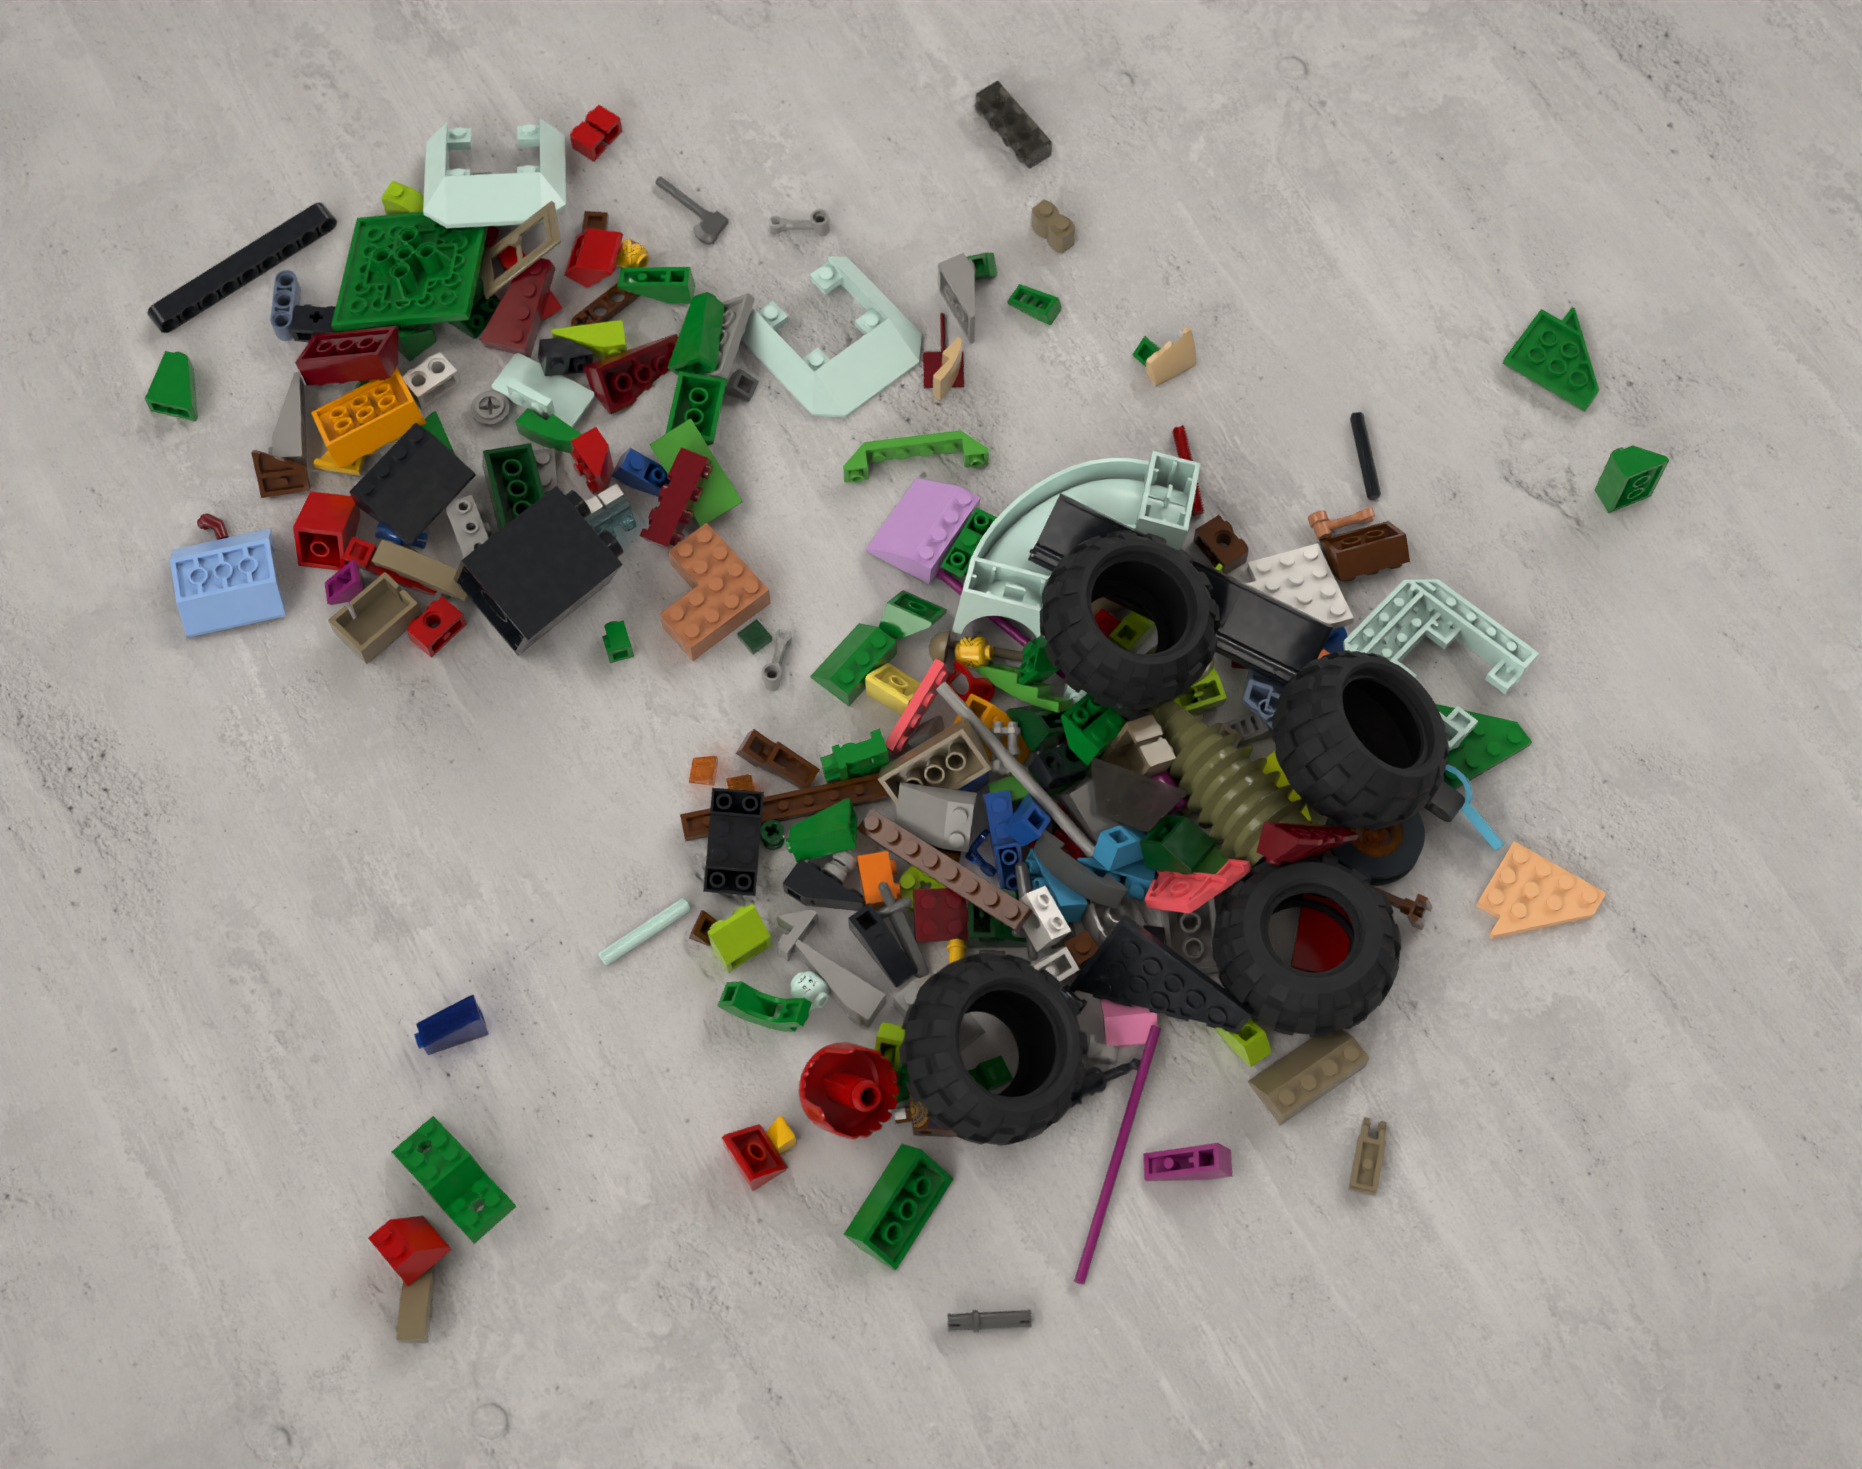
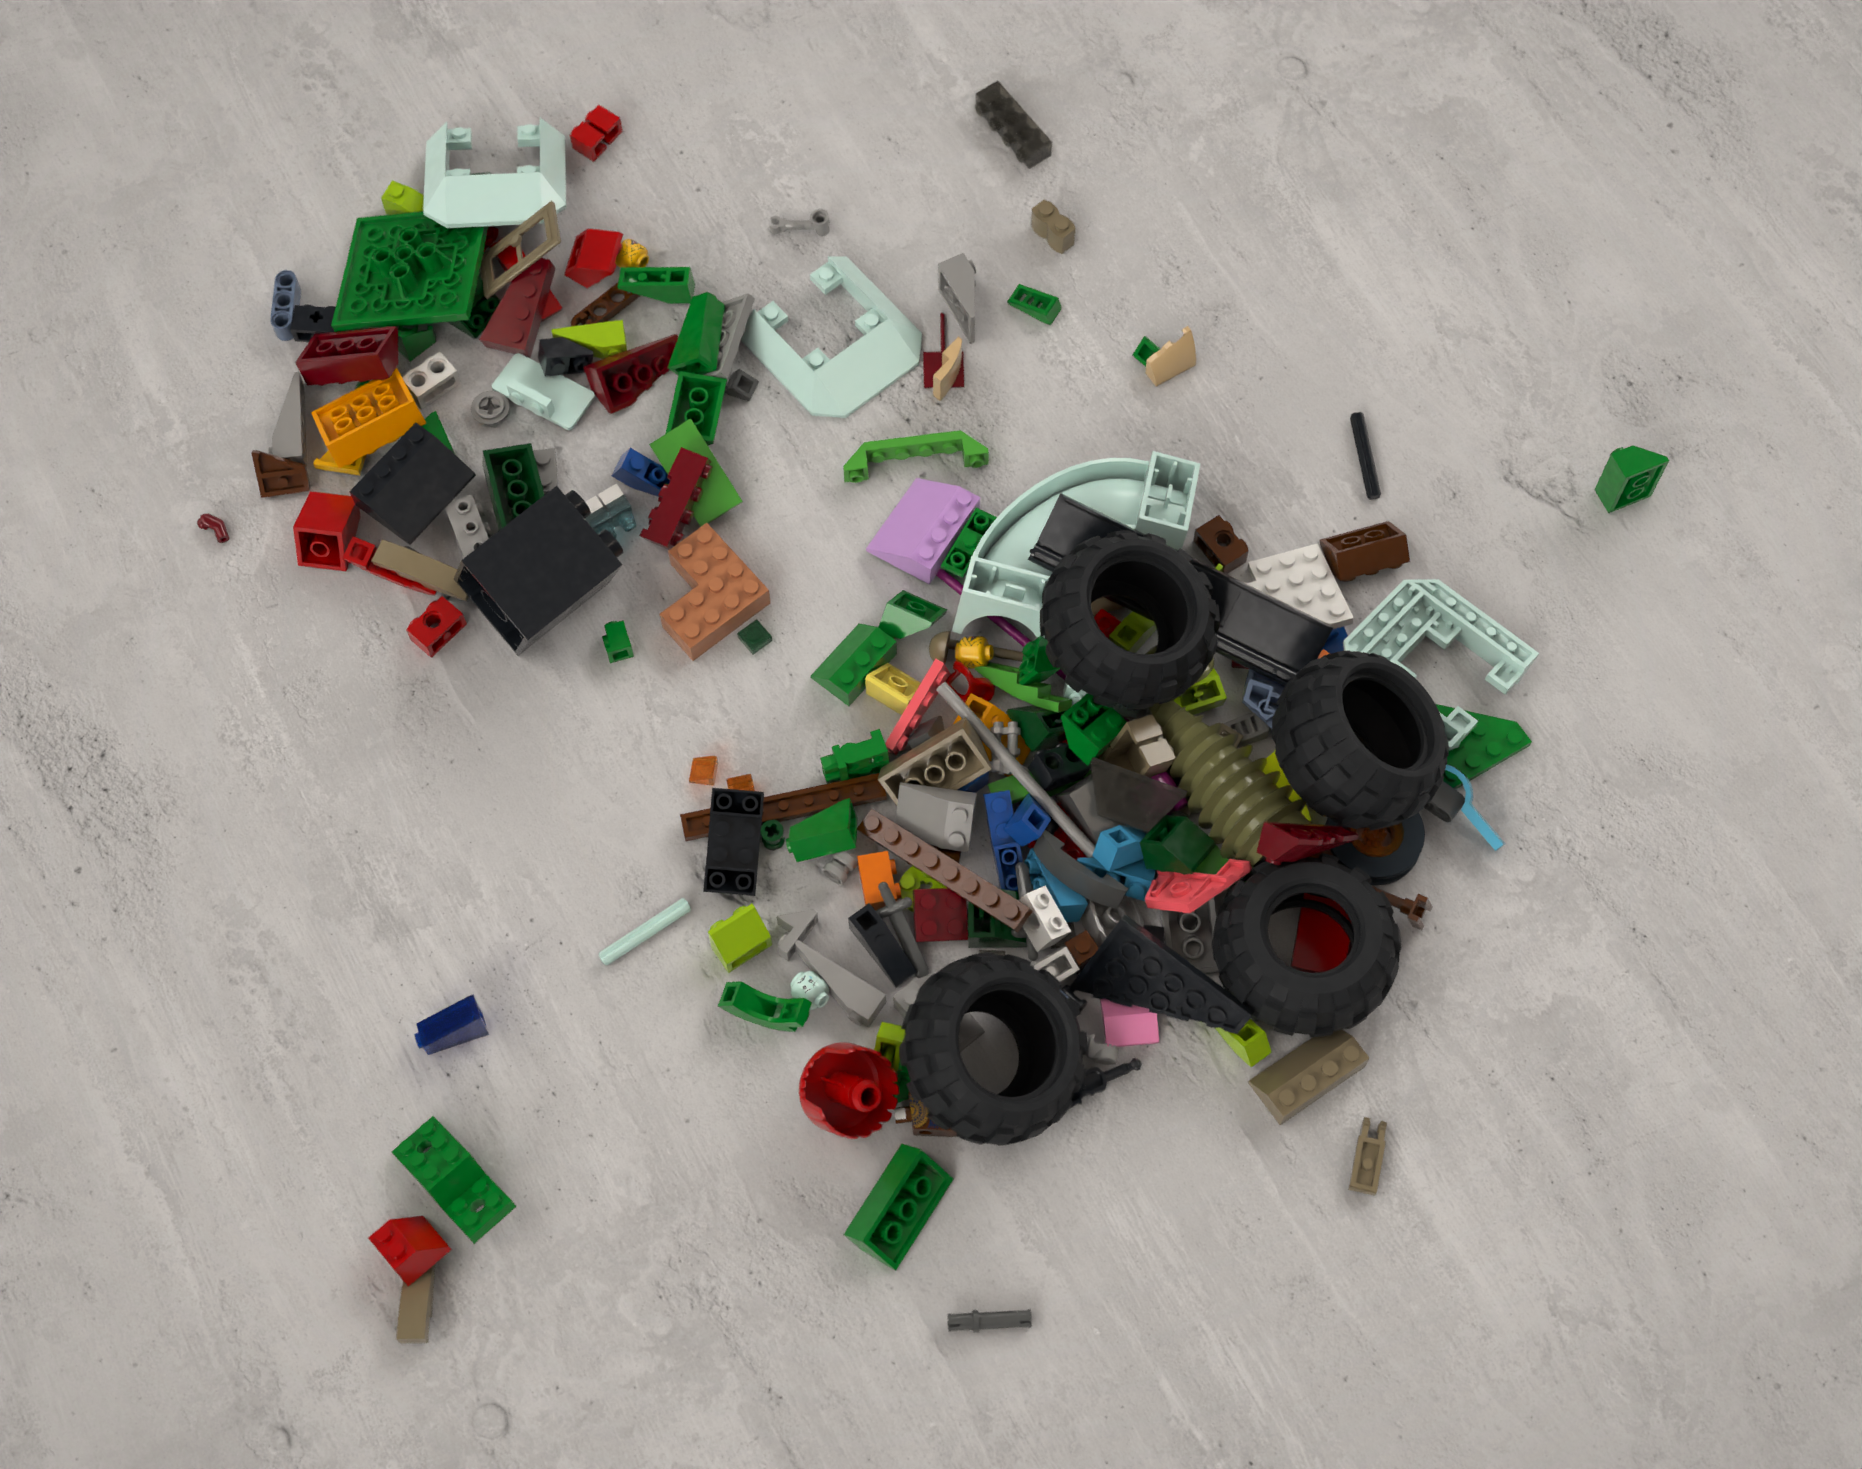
(173, 387): green slope -> none
(226, 583): light blue slope -> none
(241, 267): black beam -> none
(344, 584): magenta slope -> none
(378, 620): dark tan piece -> none
(392, 537): blue pin -> none
(548, 433): green slope -> none
(593, 460): red slope -> none
(595, 220): reddish brown plate -> none
(702, 925): reddish brown slope -> none
(712, 223): dark grey piece -> none
(754, 1155): red slope -> none
(772, 672): light grey brick -> none
(777, 759): reddish brown slope -> none
(781, 1135): yellow slope -> none
(816, 889): black slope -> none
(956, 950): yellow pin -> none
(984, 265): green slope -> none
(985, 867): clear blue piece -> none
(991, 1073): green slope -> none
(1117, 1155): magenta piece -> none
(1184, 453): red axle -> none
(1188, 1163): magenta slope -> none
(1323, 525): nougat brick -> none
(1535, 894): light nougat wing -> none
(1556, 358): green wing -> none

